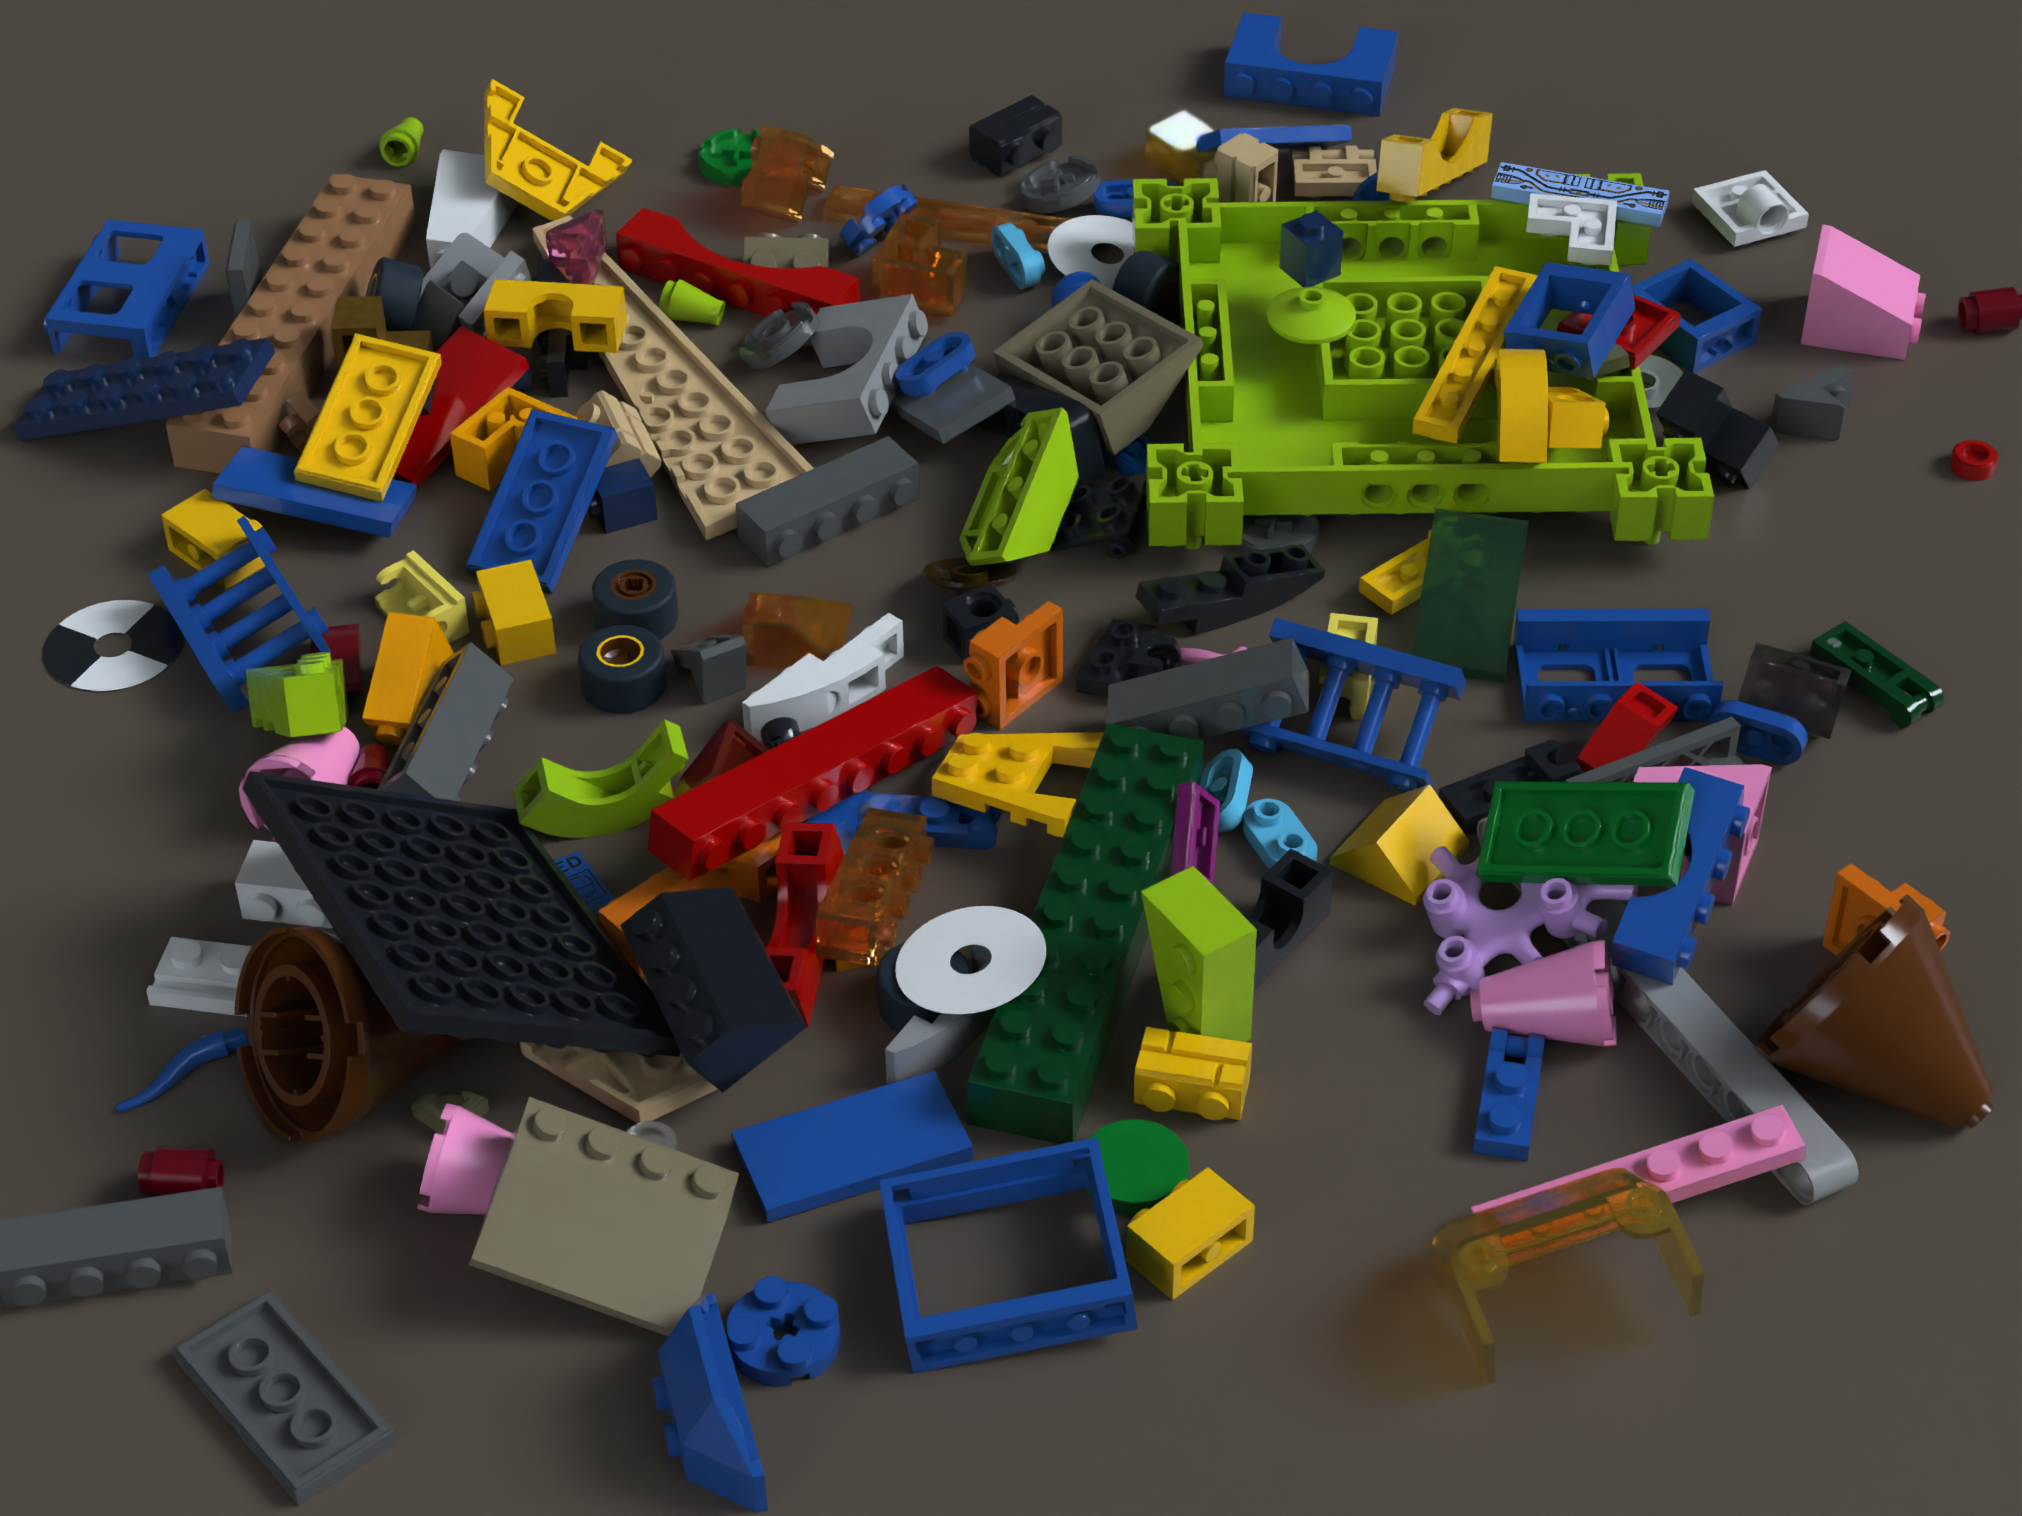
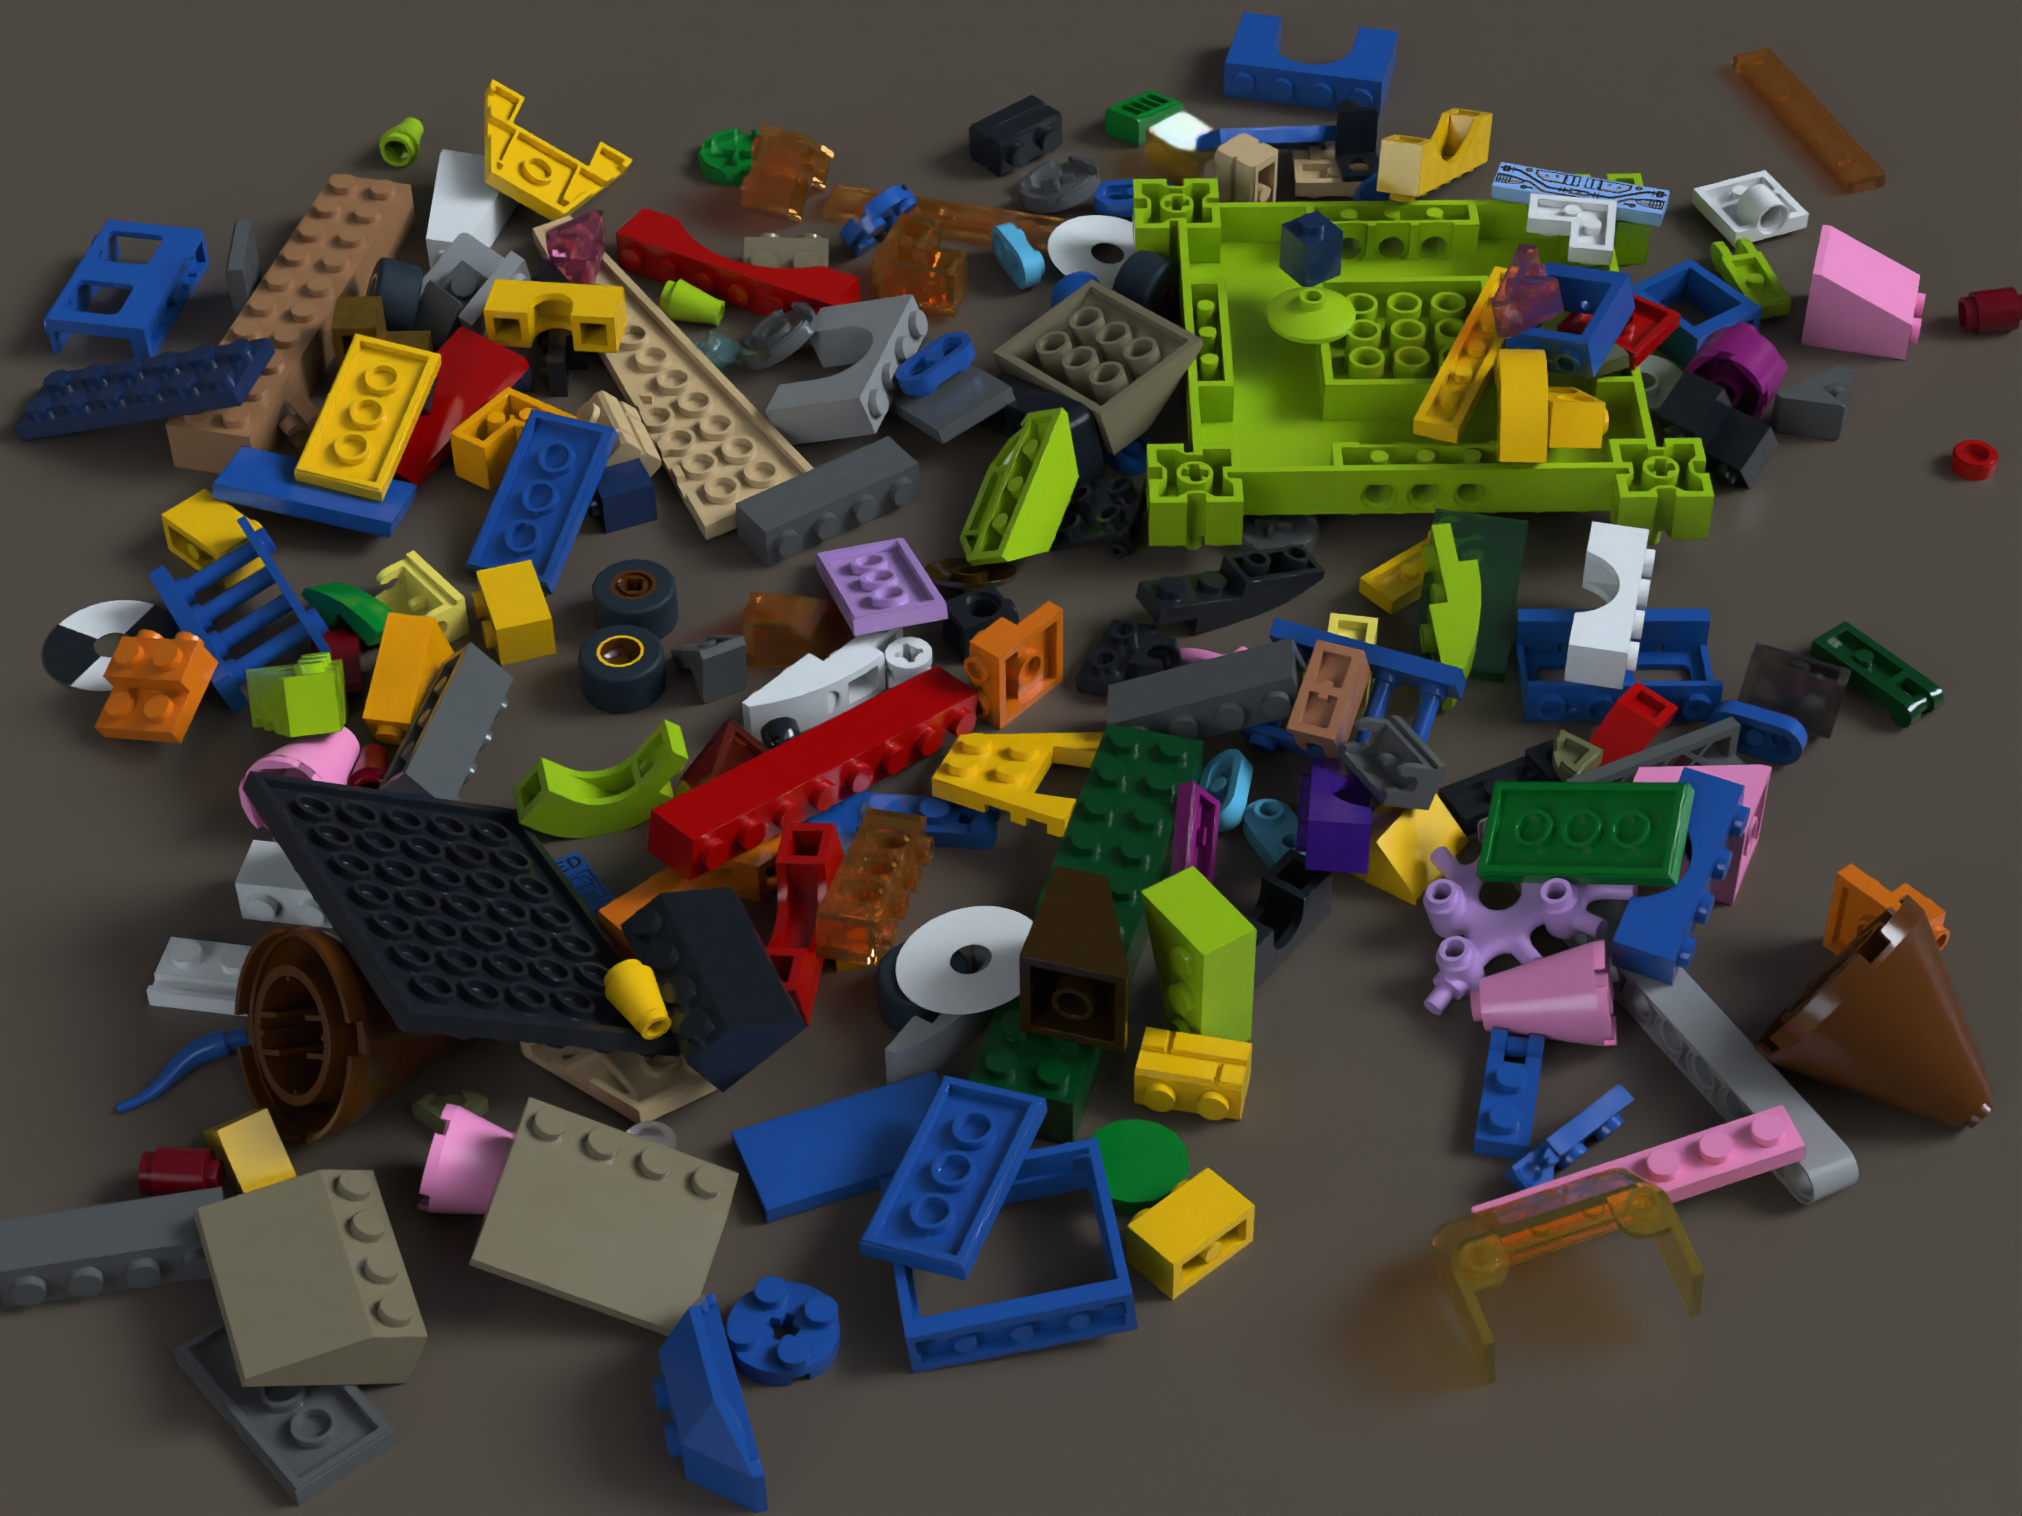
(155, 686): none -> orange plate
(251, 1150): none -> yellow slope
(312, 1283): none -> dark tan slope
(345, 604): none -> green slope
(637, 997): none -> yellow cone
(720, 349): none -> clear light blue plate
(880, 586): none -> lavender tile
(906, 659): none -> white wheel
(953, 1177): none -> blue tile
(1075, 965): none -> dark brown slope
(1134, 115): none -> green slope
(1329, 697): none -> nougat hinge
(1334, 818): none -> dark purple arch
(1356, 140): none -> black bracket
(1394, 763): none -> dark grey hinge
(1454, 604): none -> lime slope
(1525, 294): none -> clear pink slope
(1567, 1144): none -> blue hinge
(1574, 755): none -> olive tile
(1601, 638): none -> white arch
(1742, 365): none -> magenta brick
(1751, 276): none -> lime hinge
(1809, 121): none -> clear orange tile

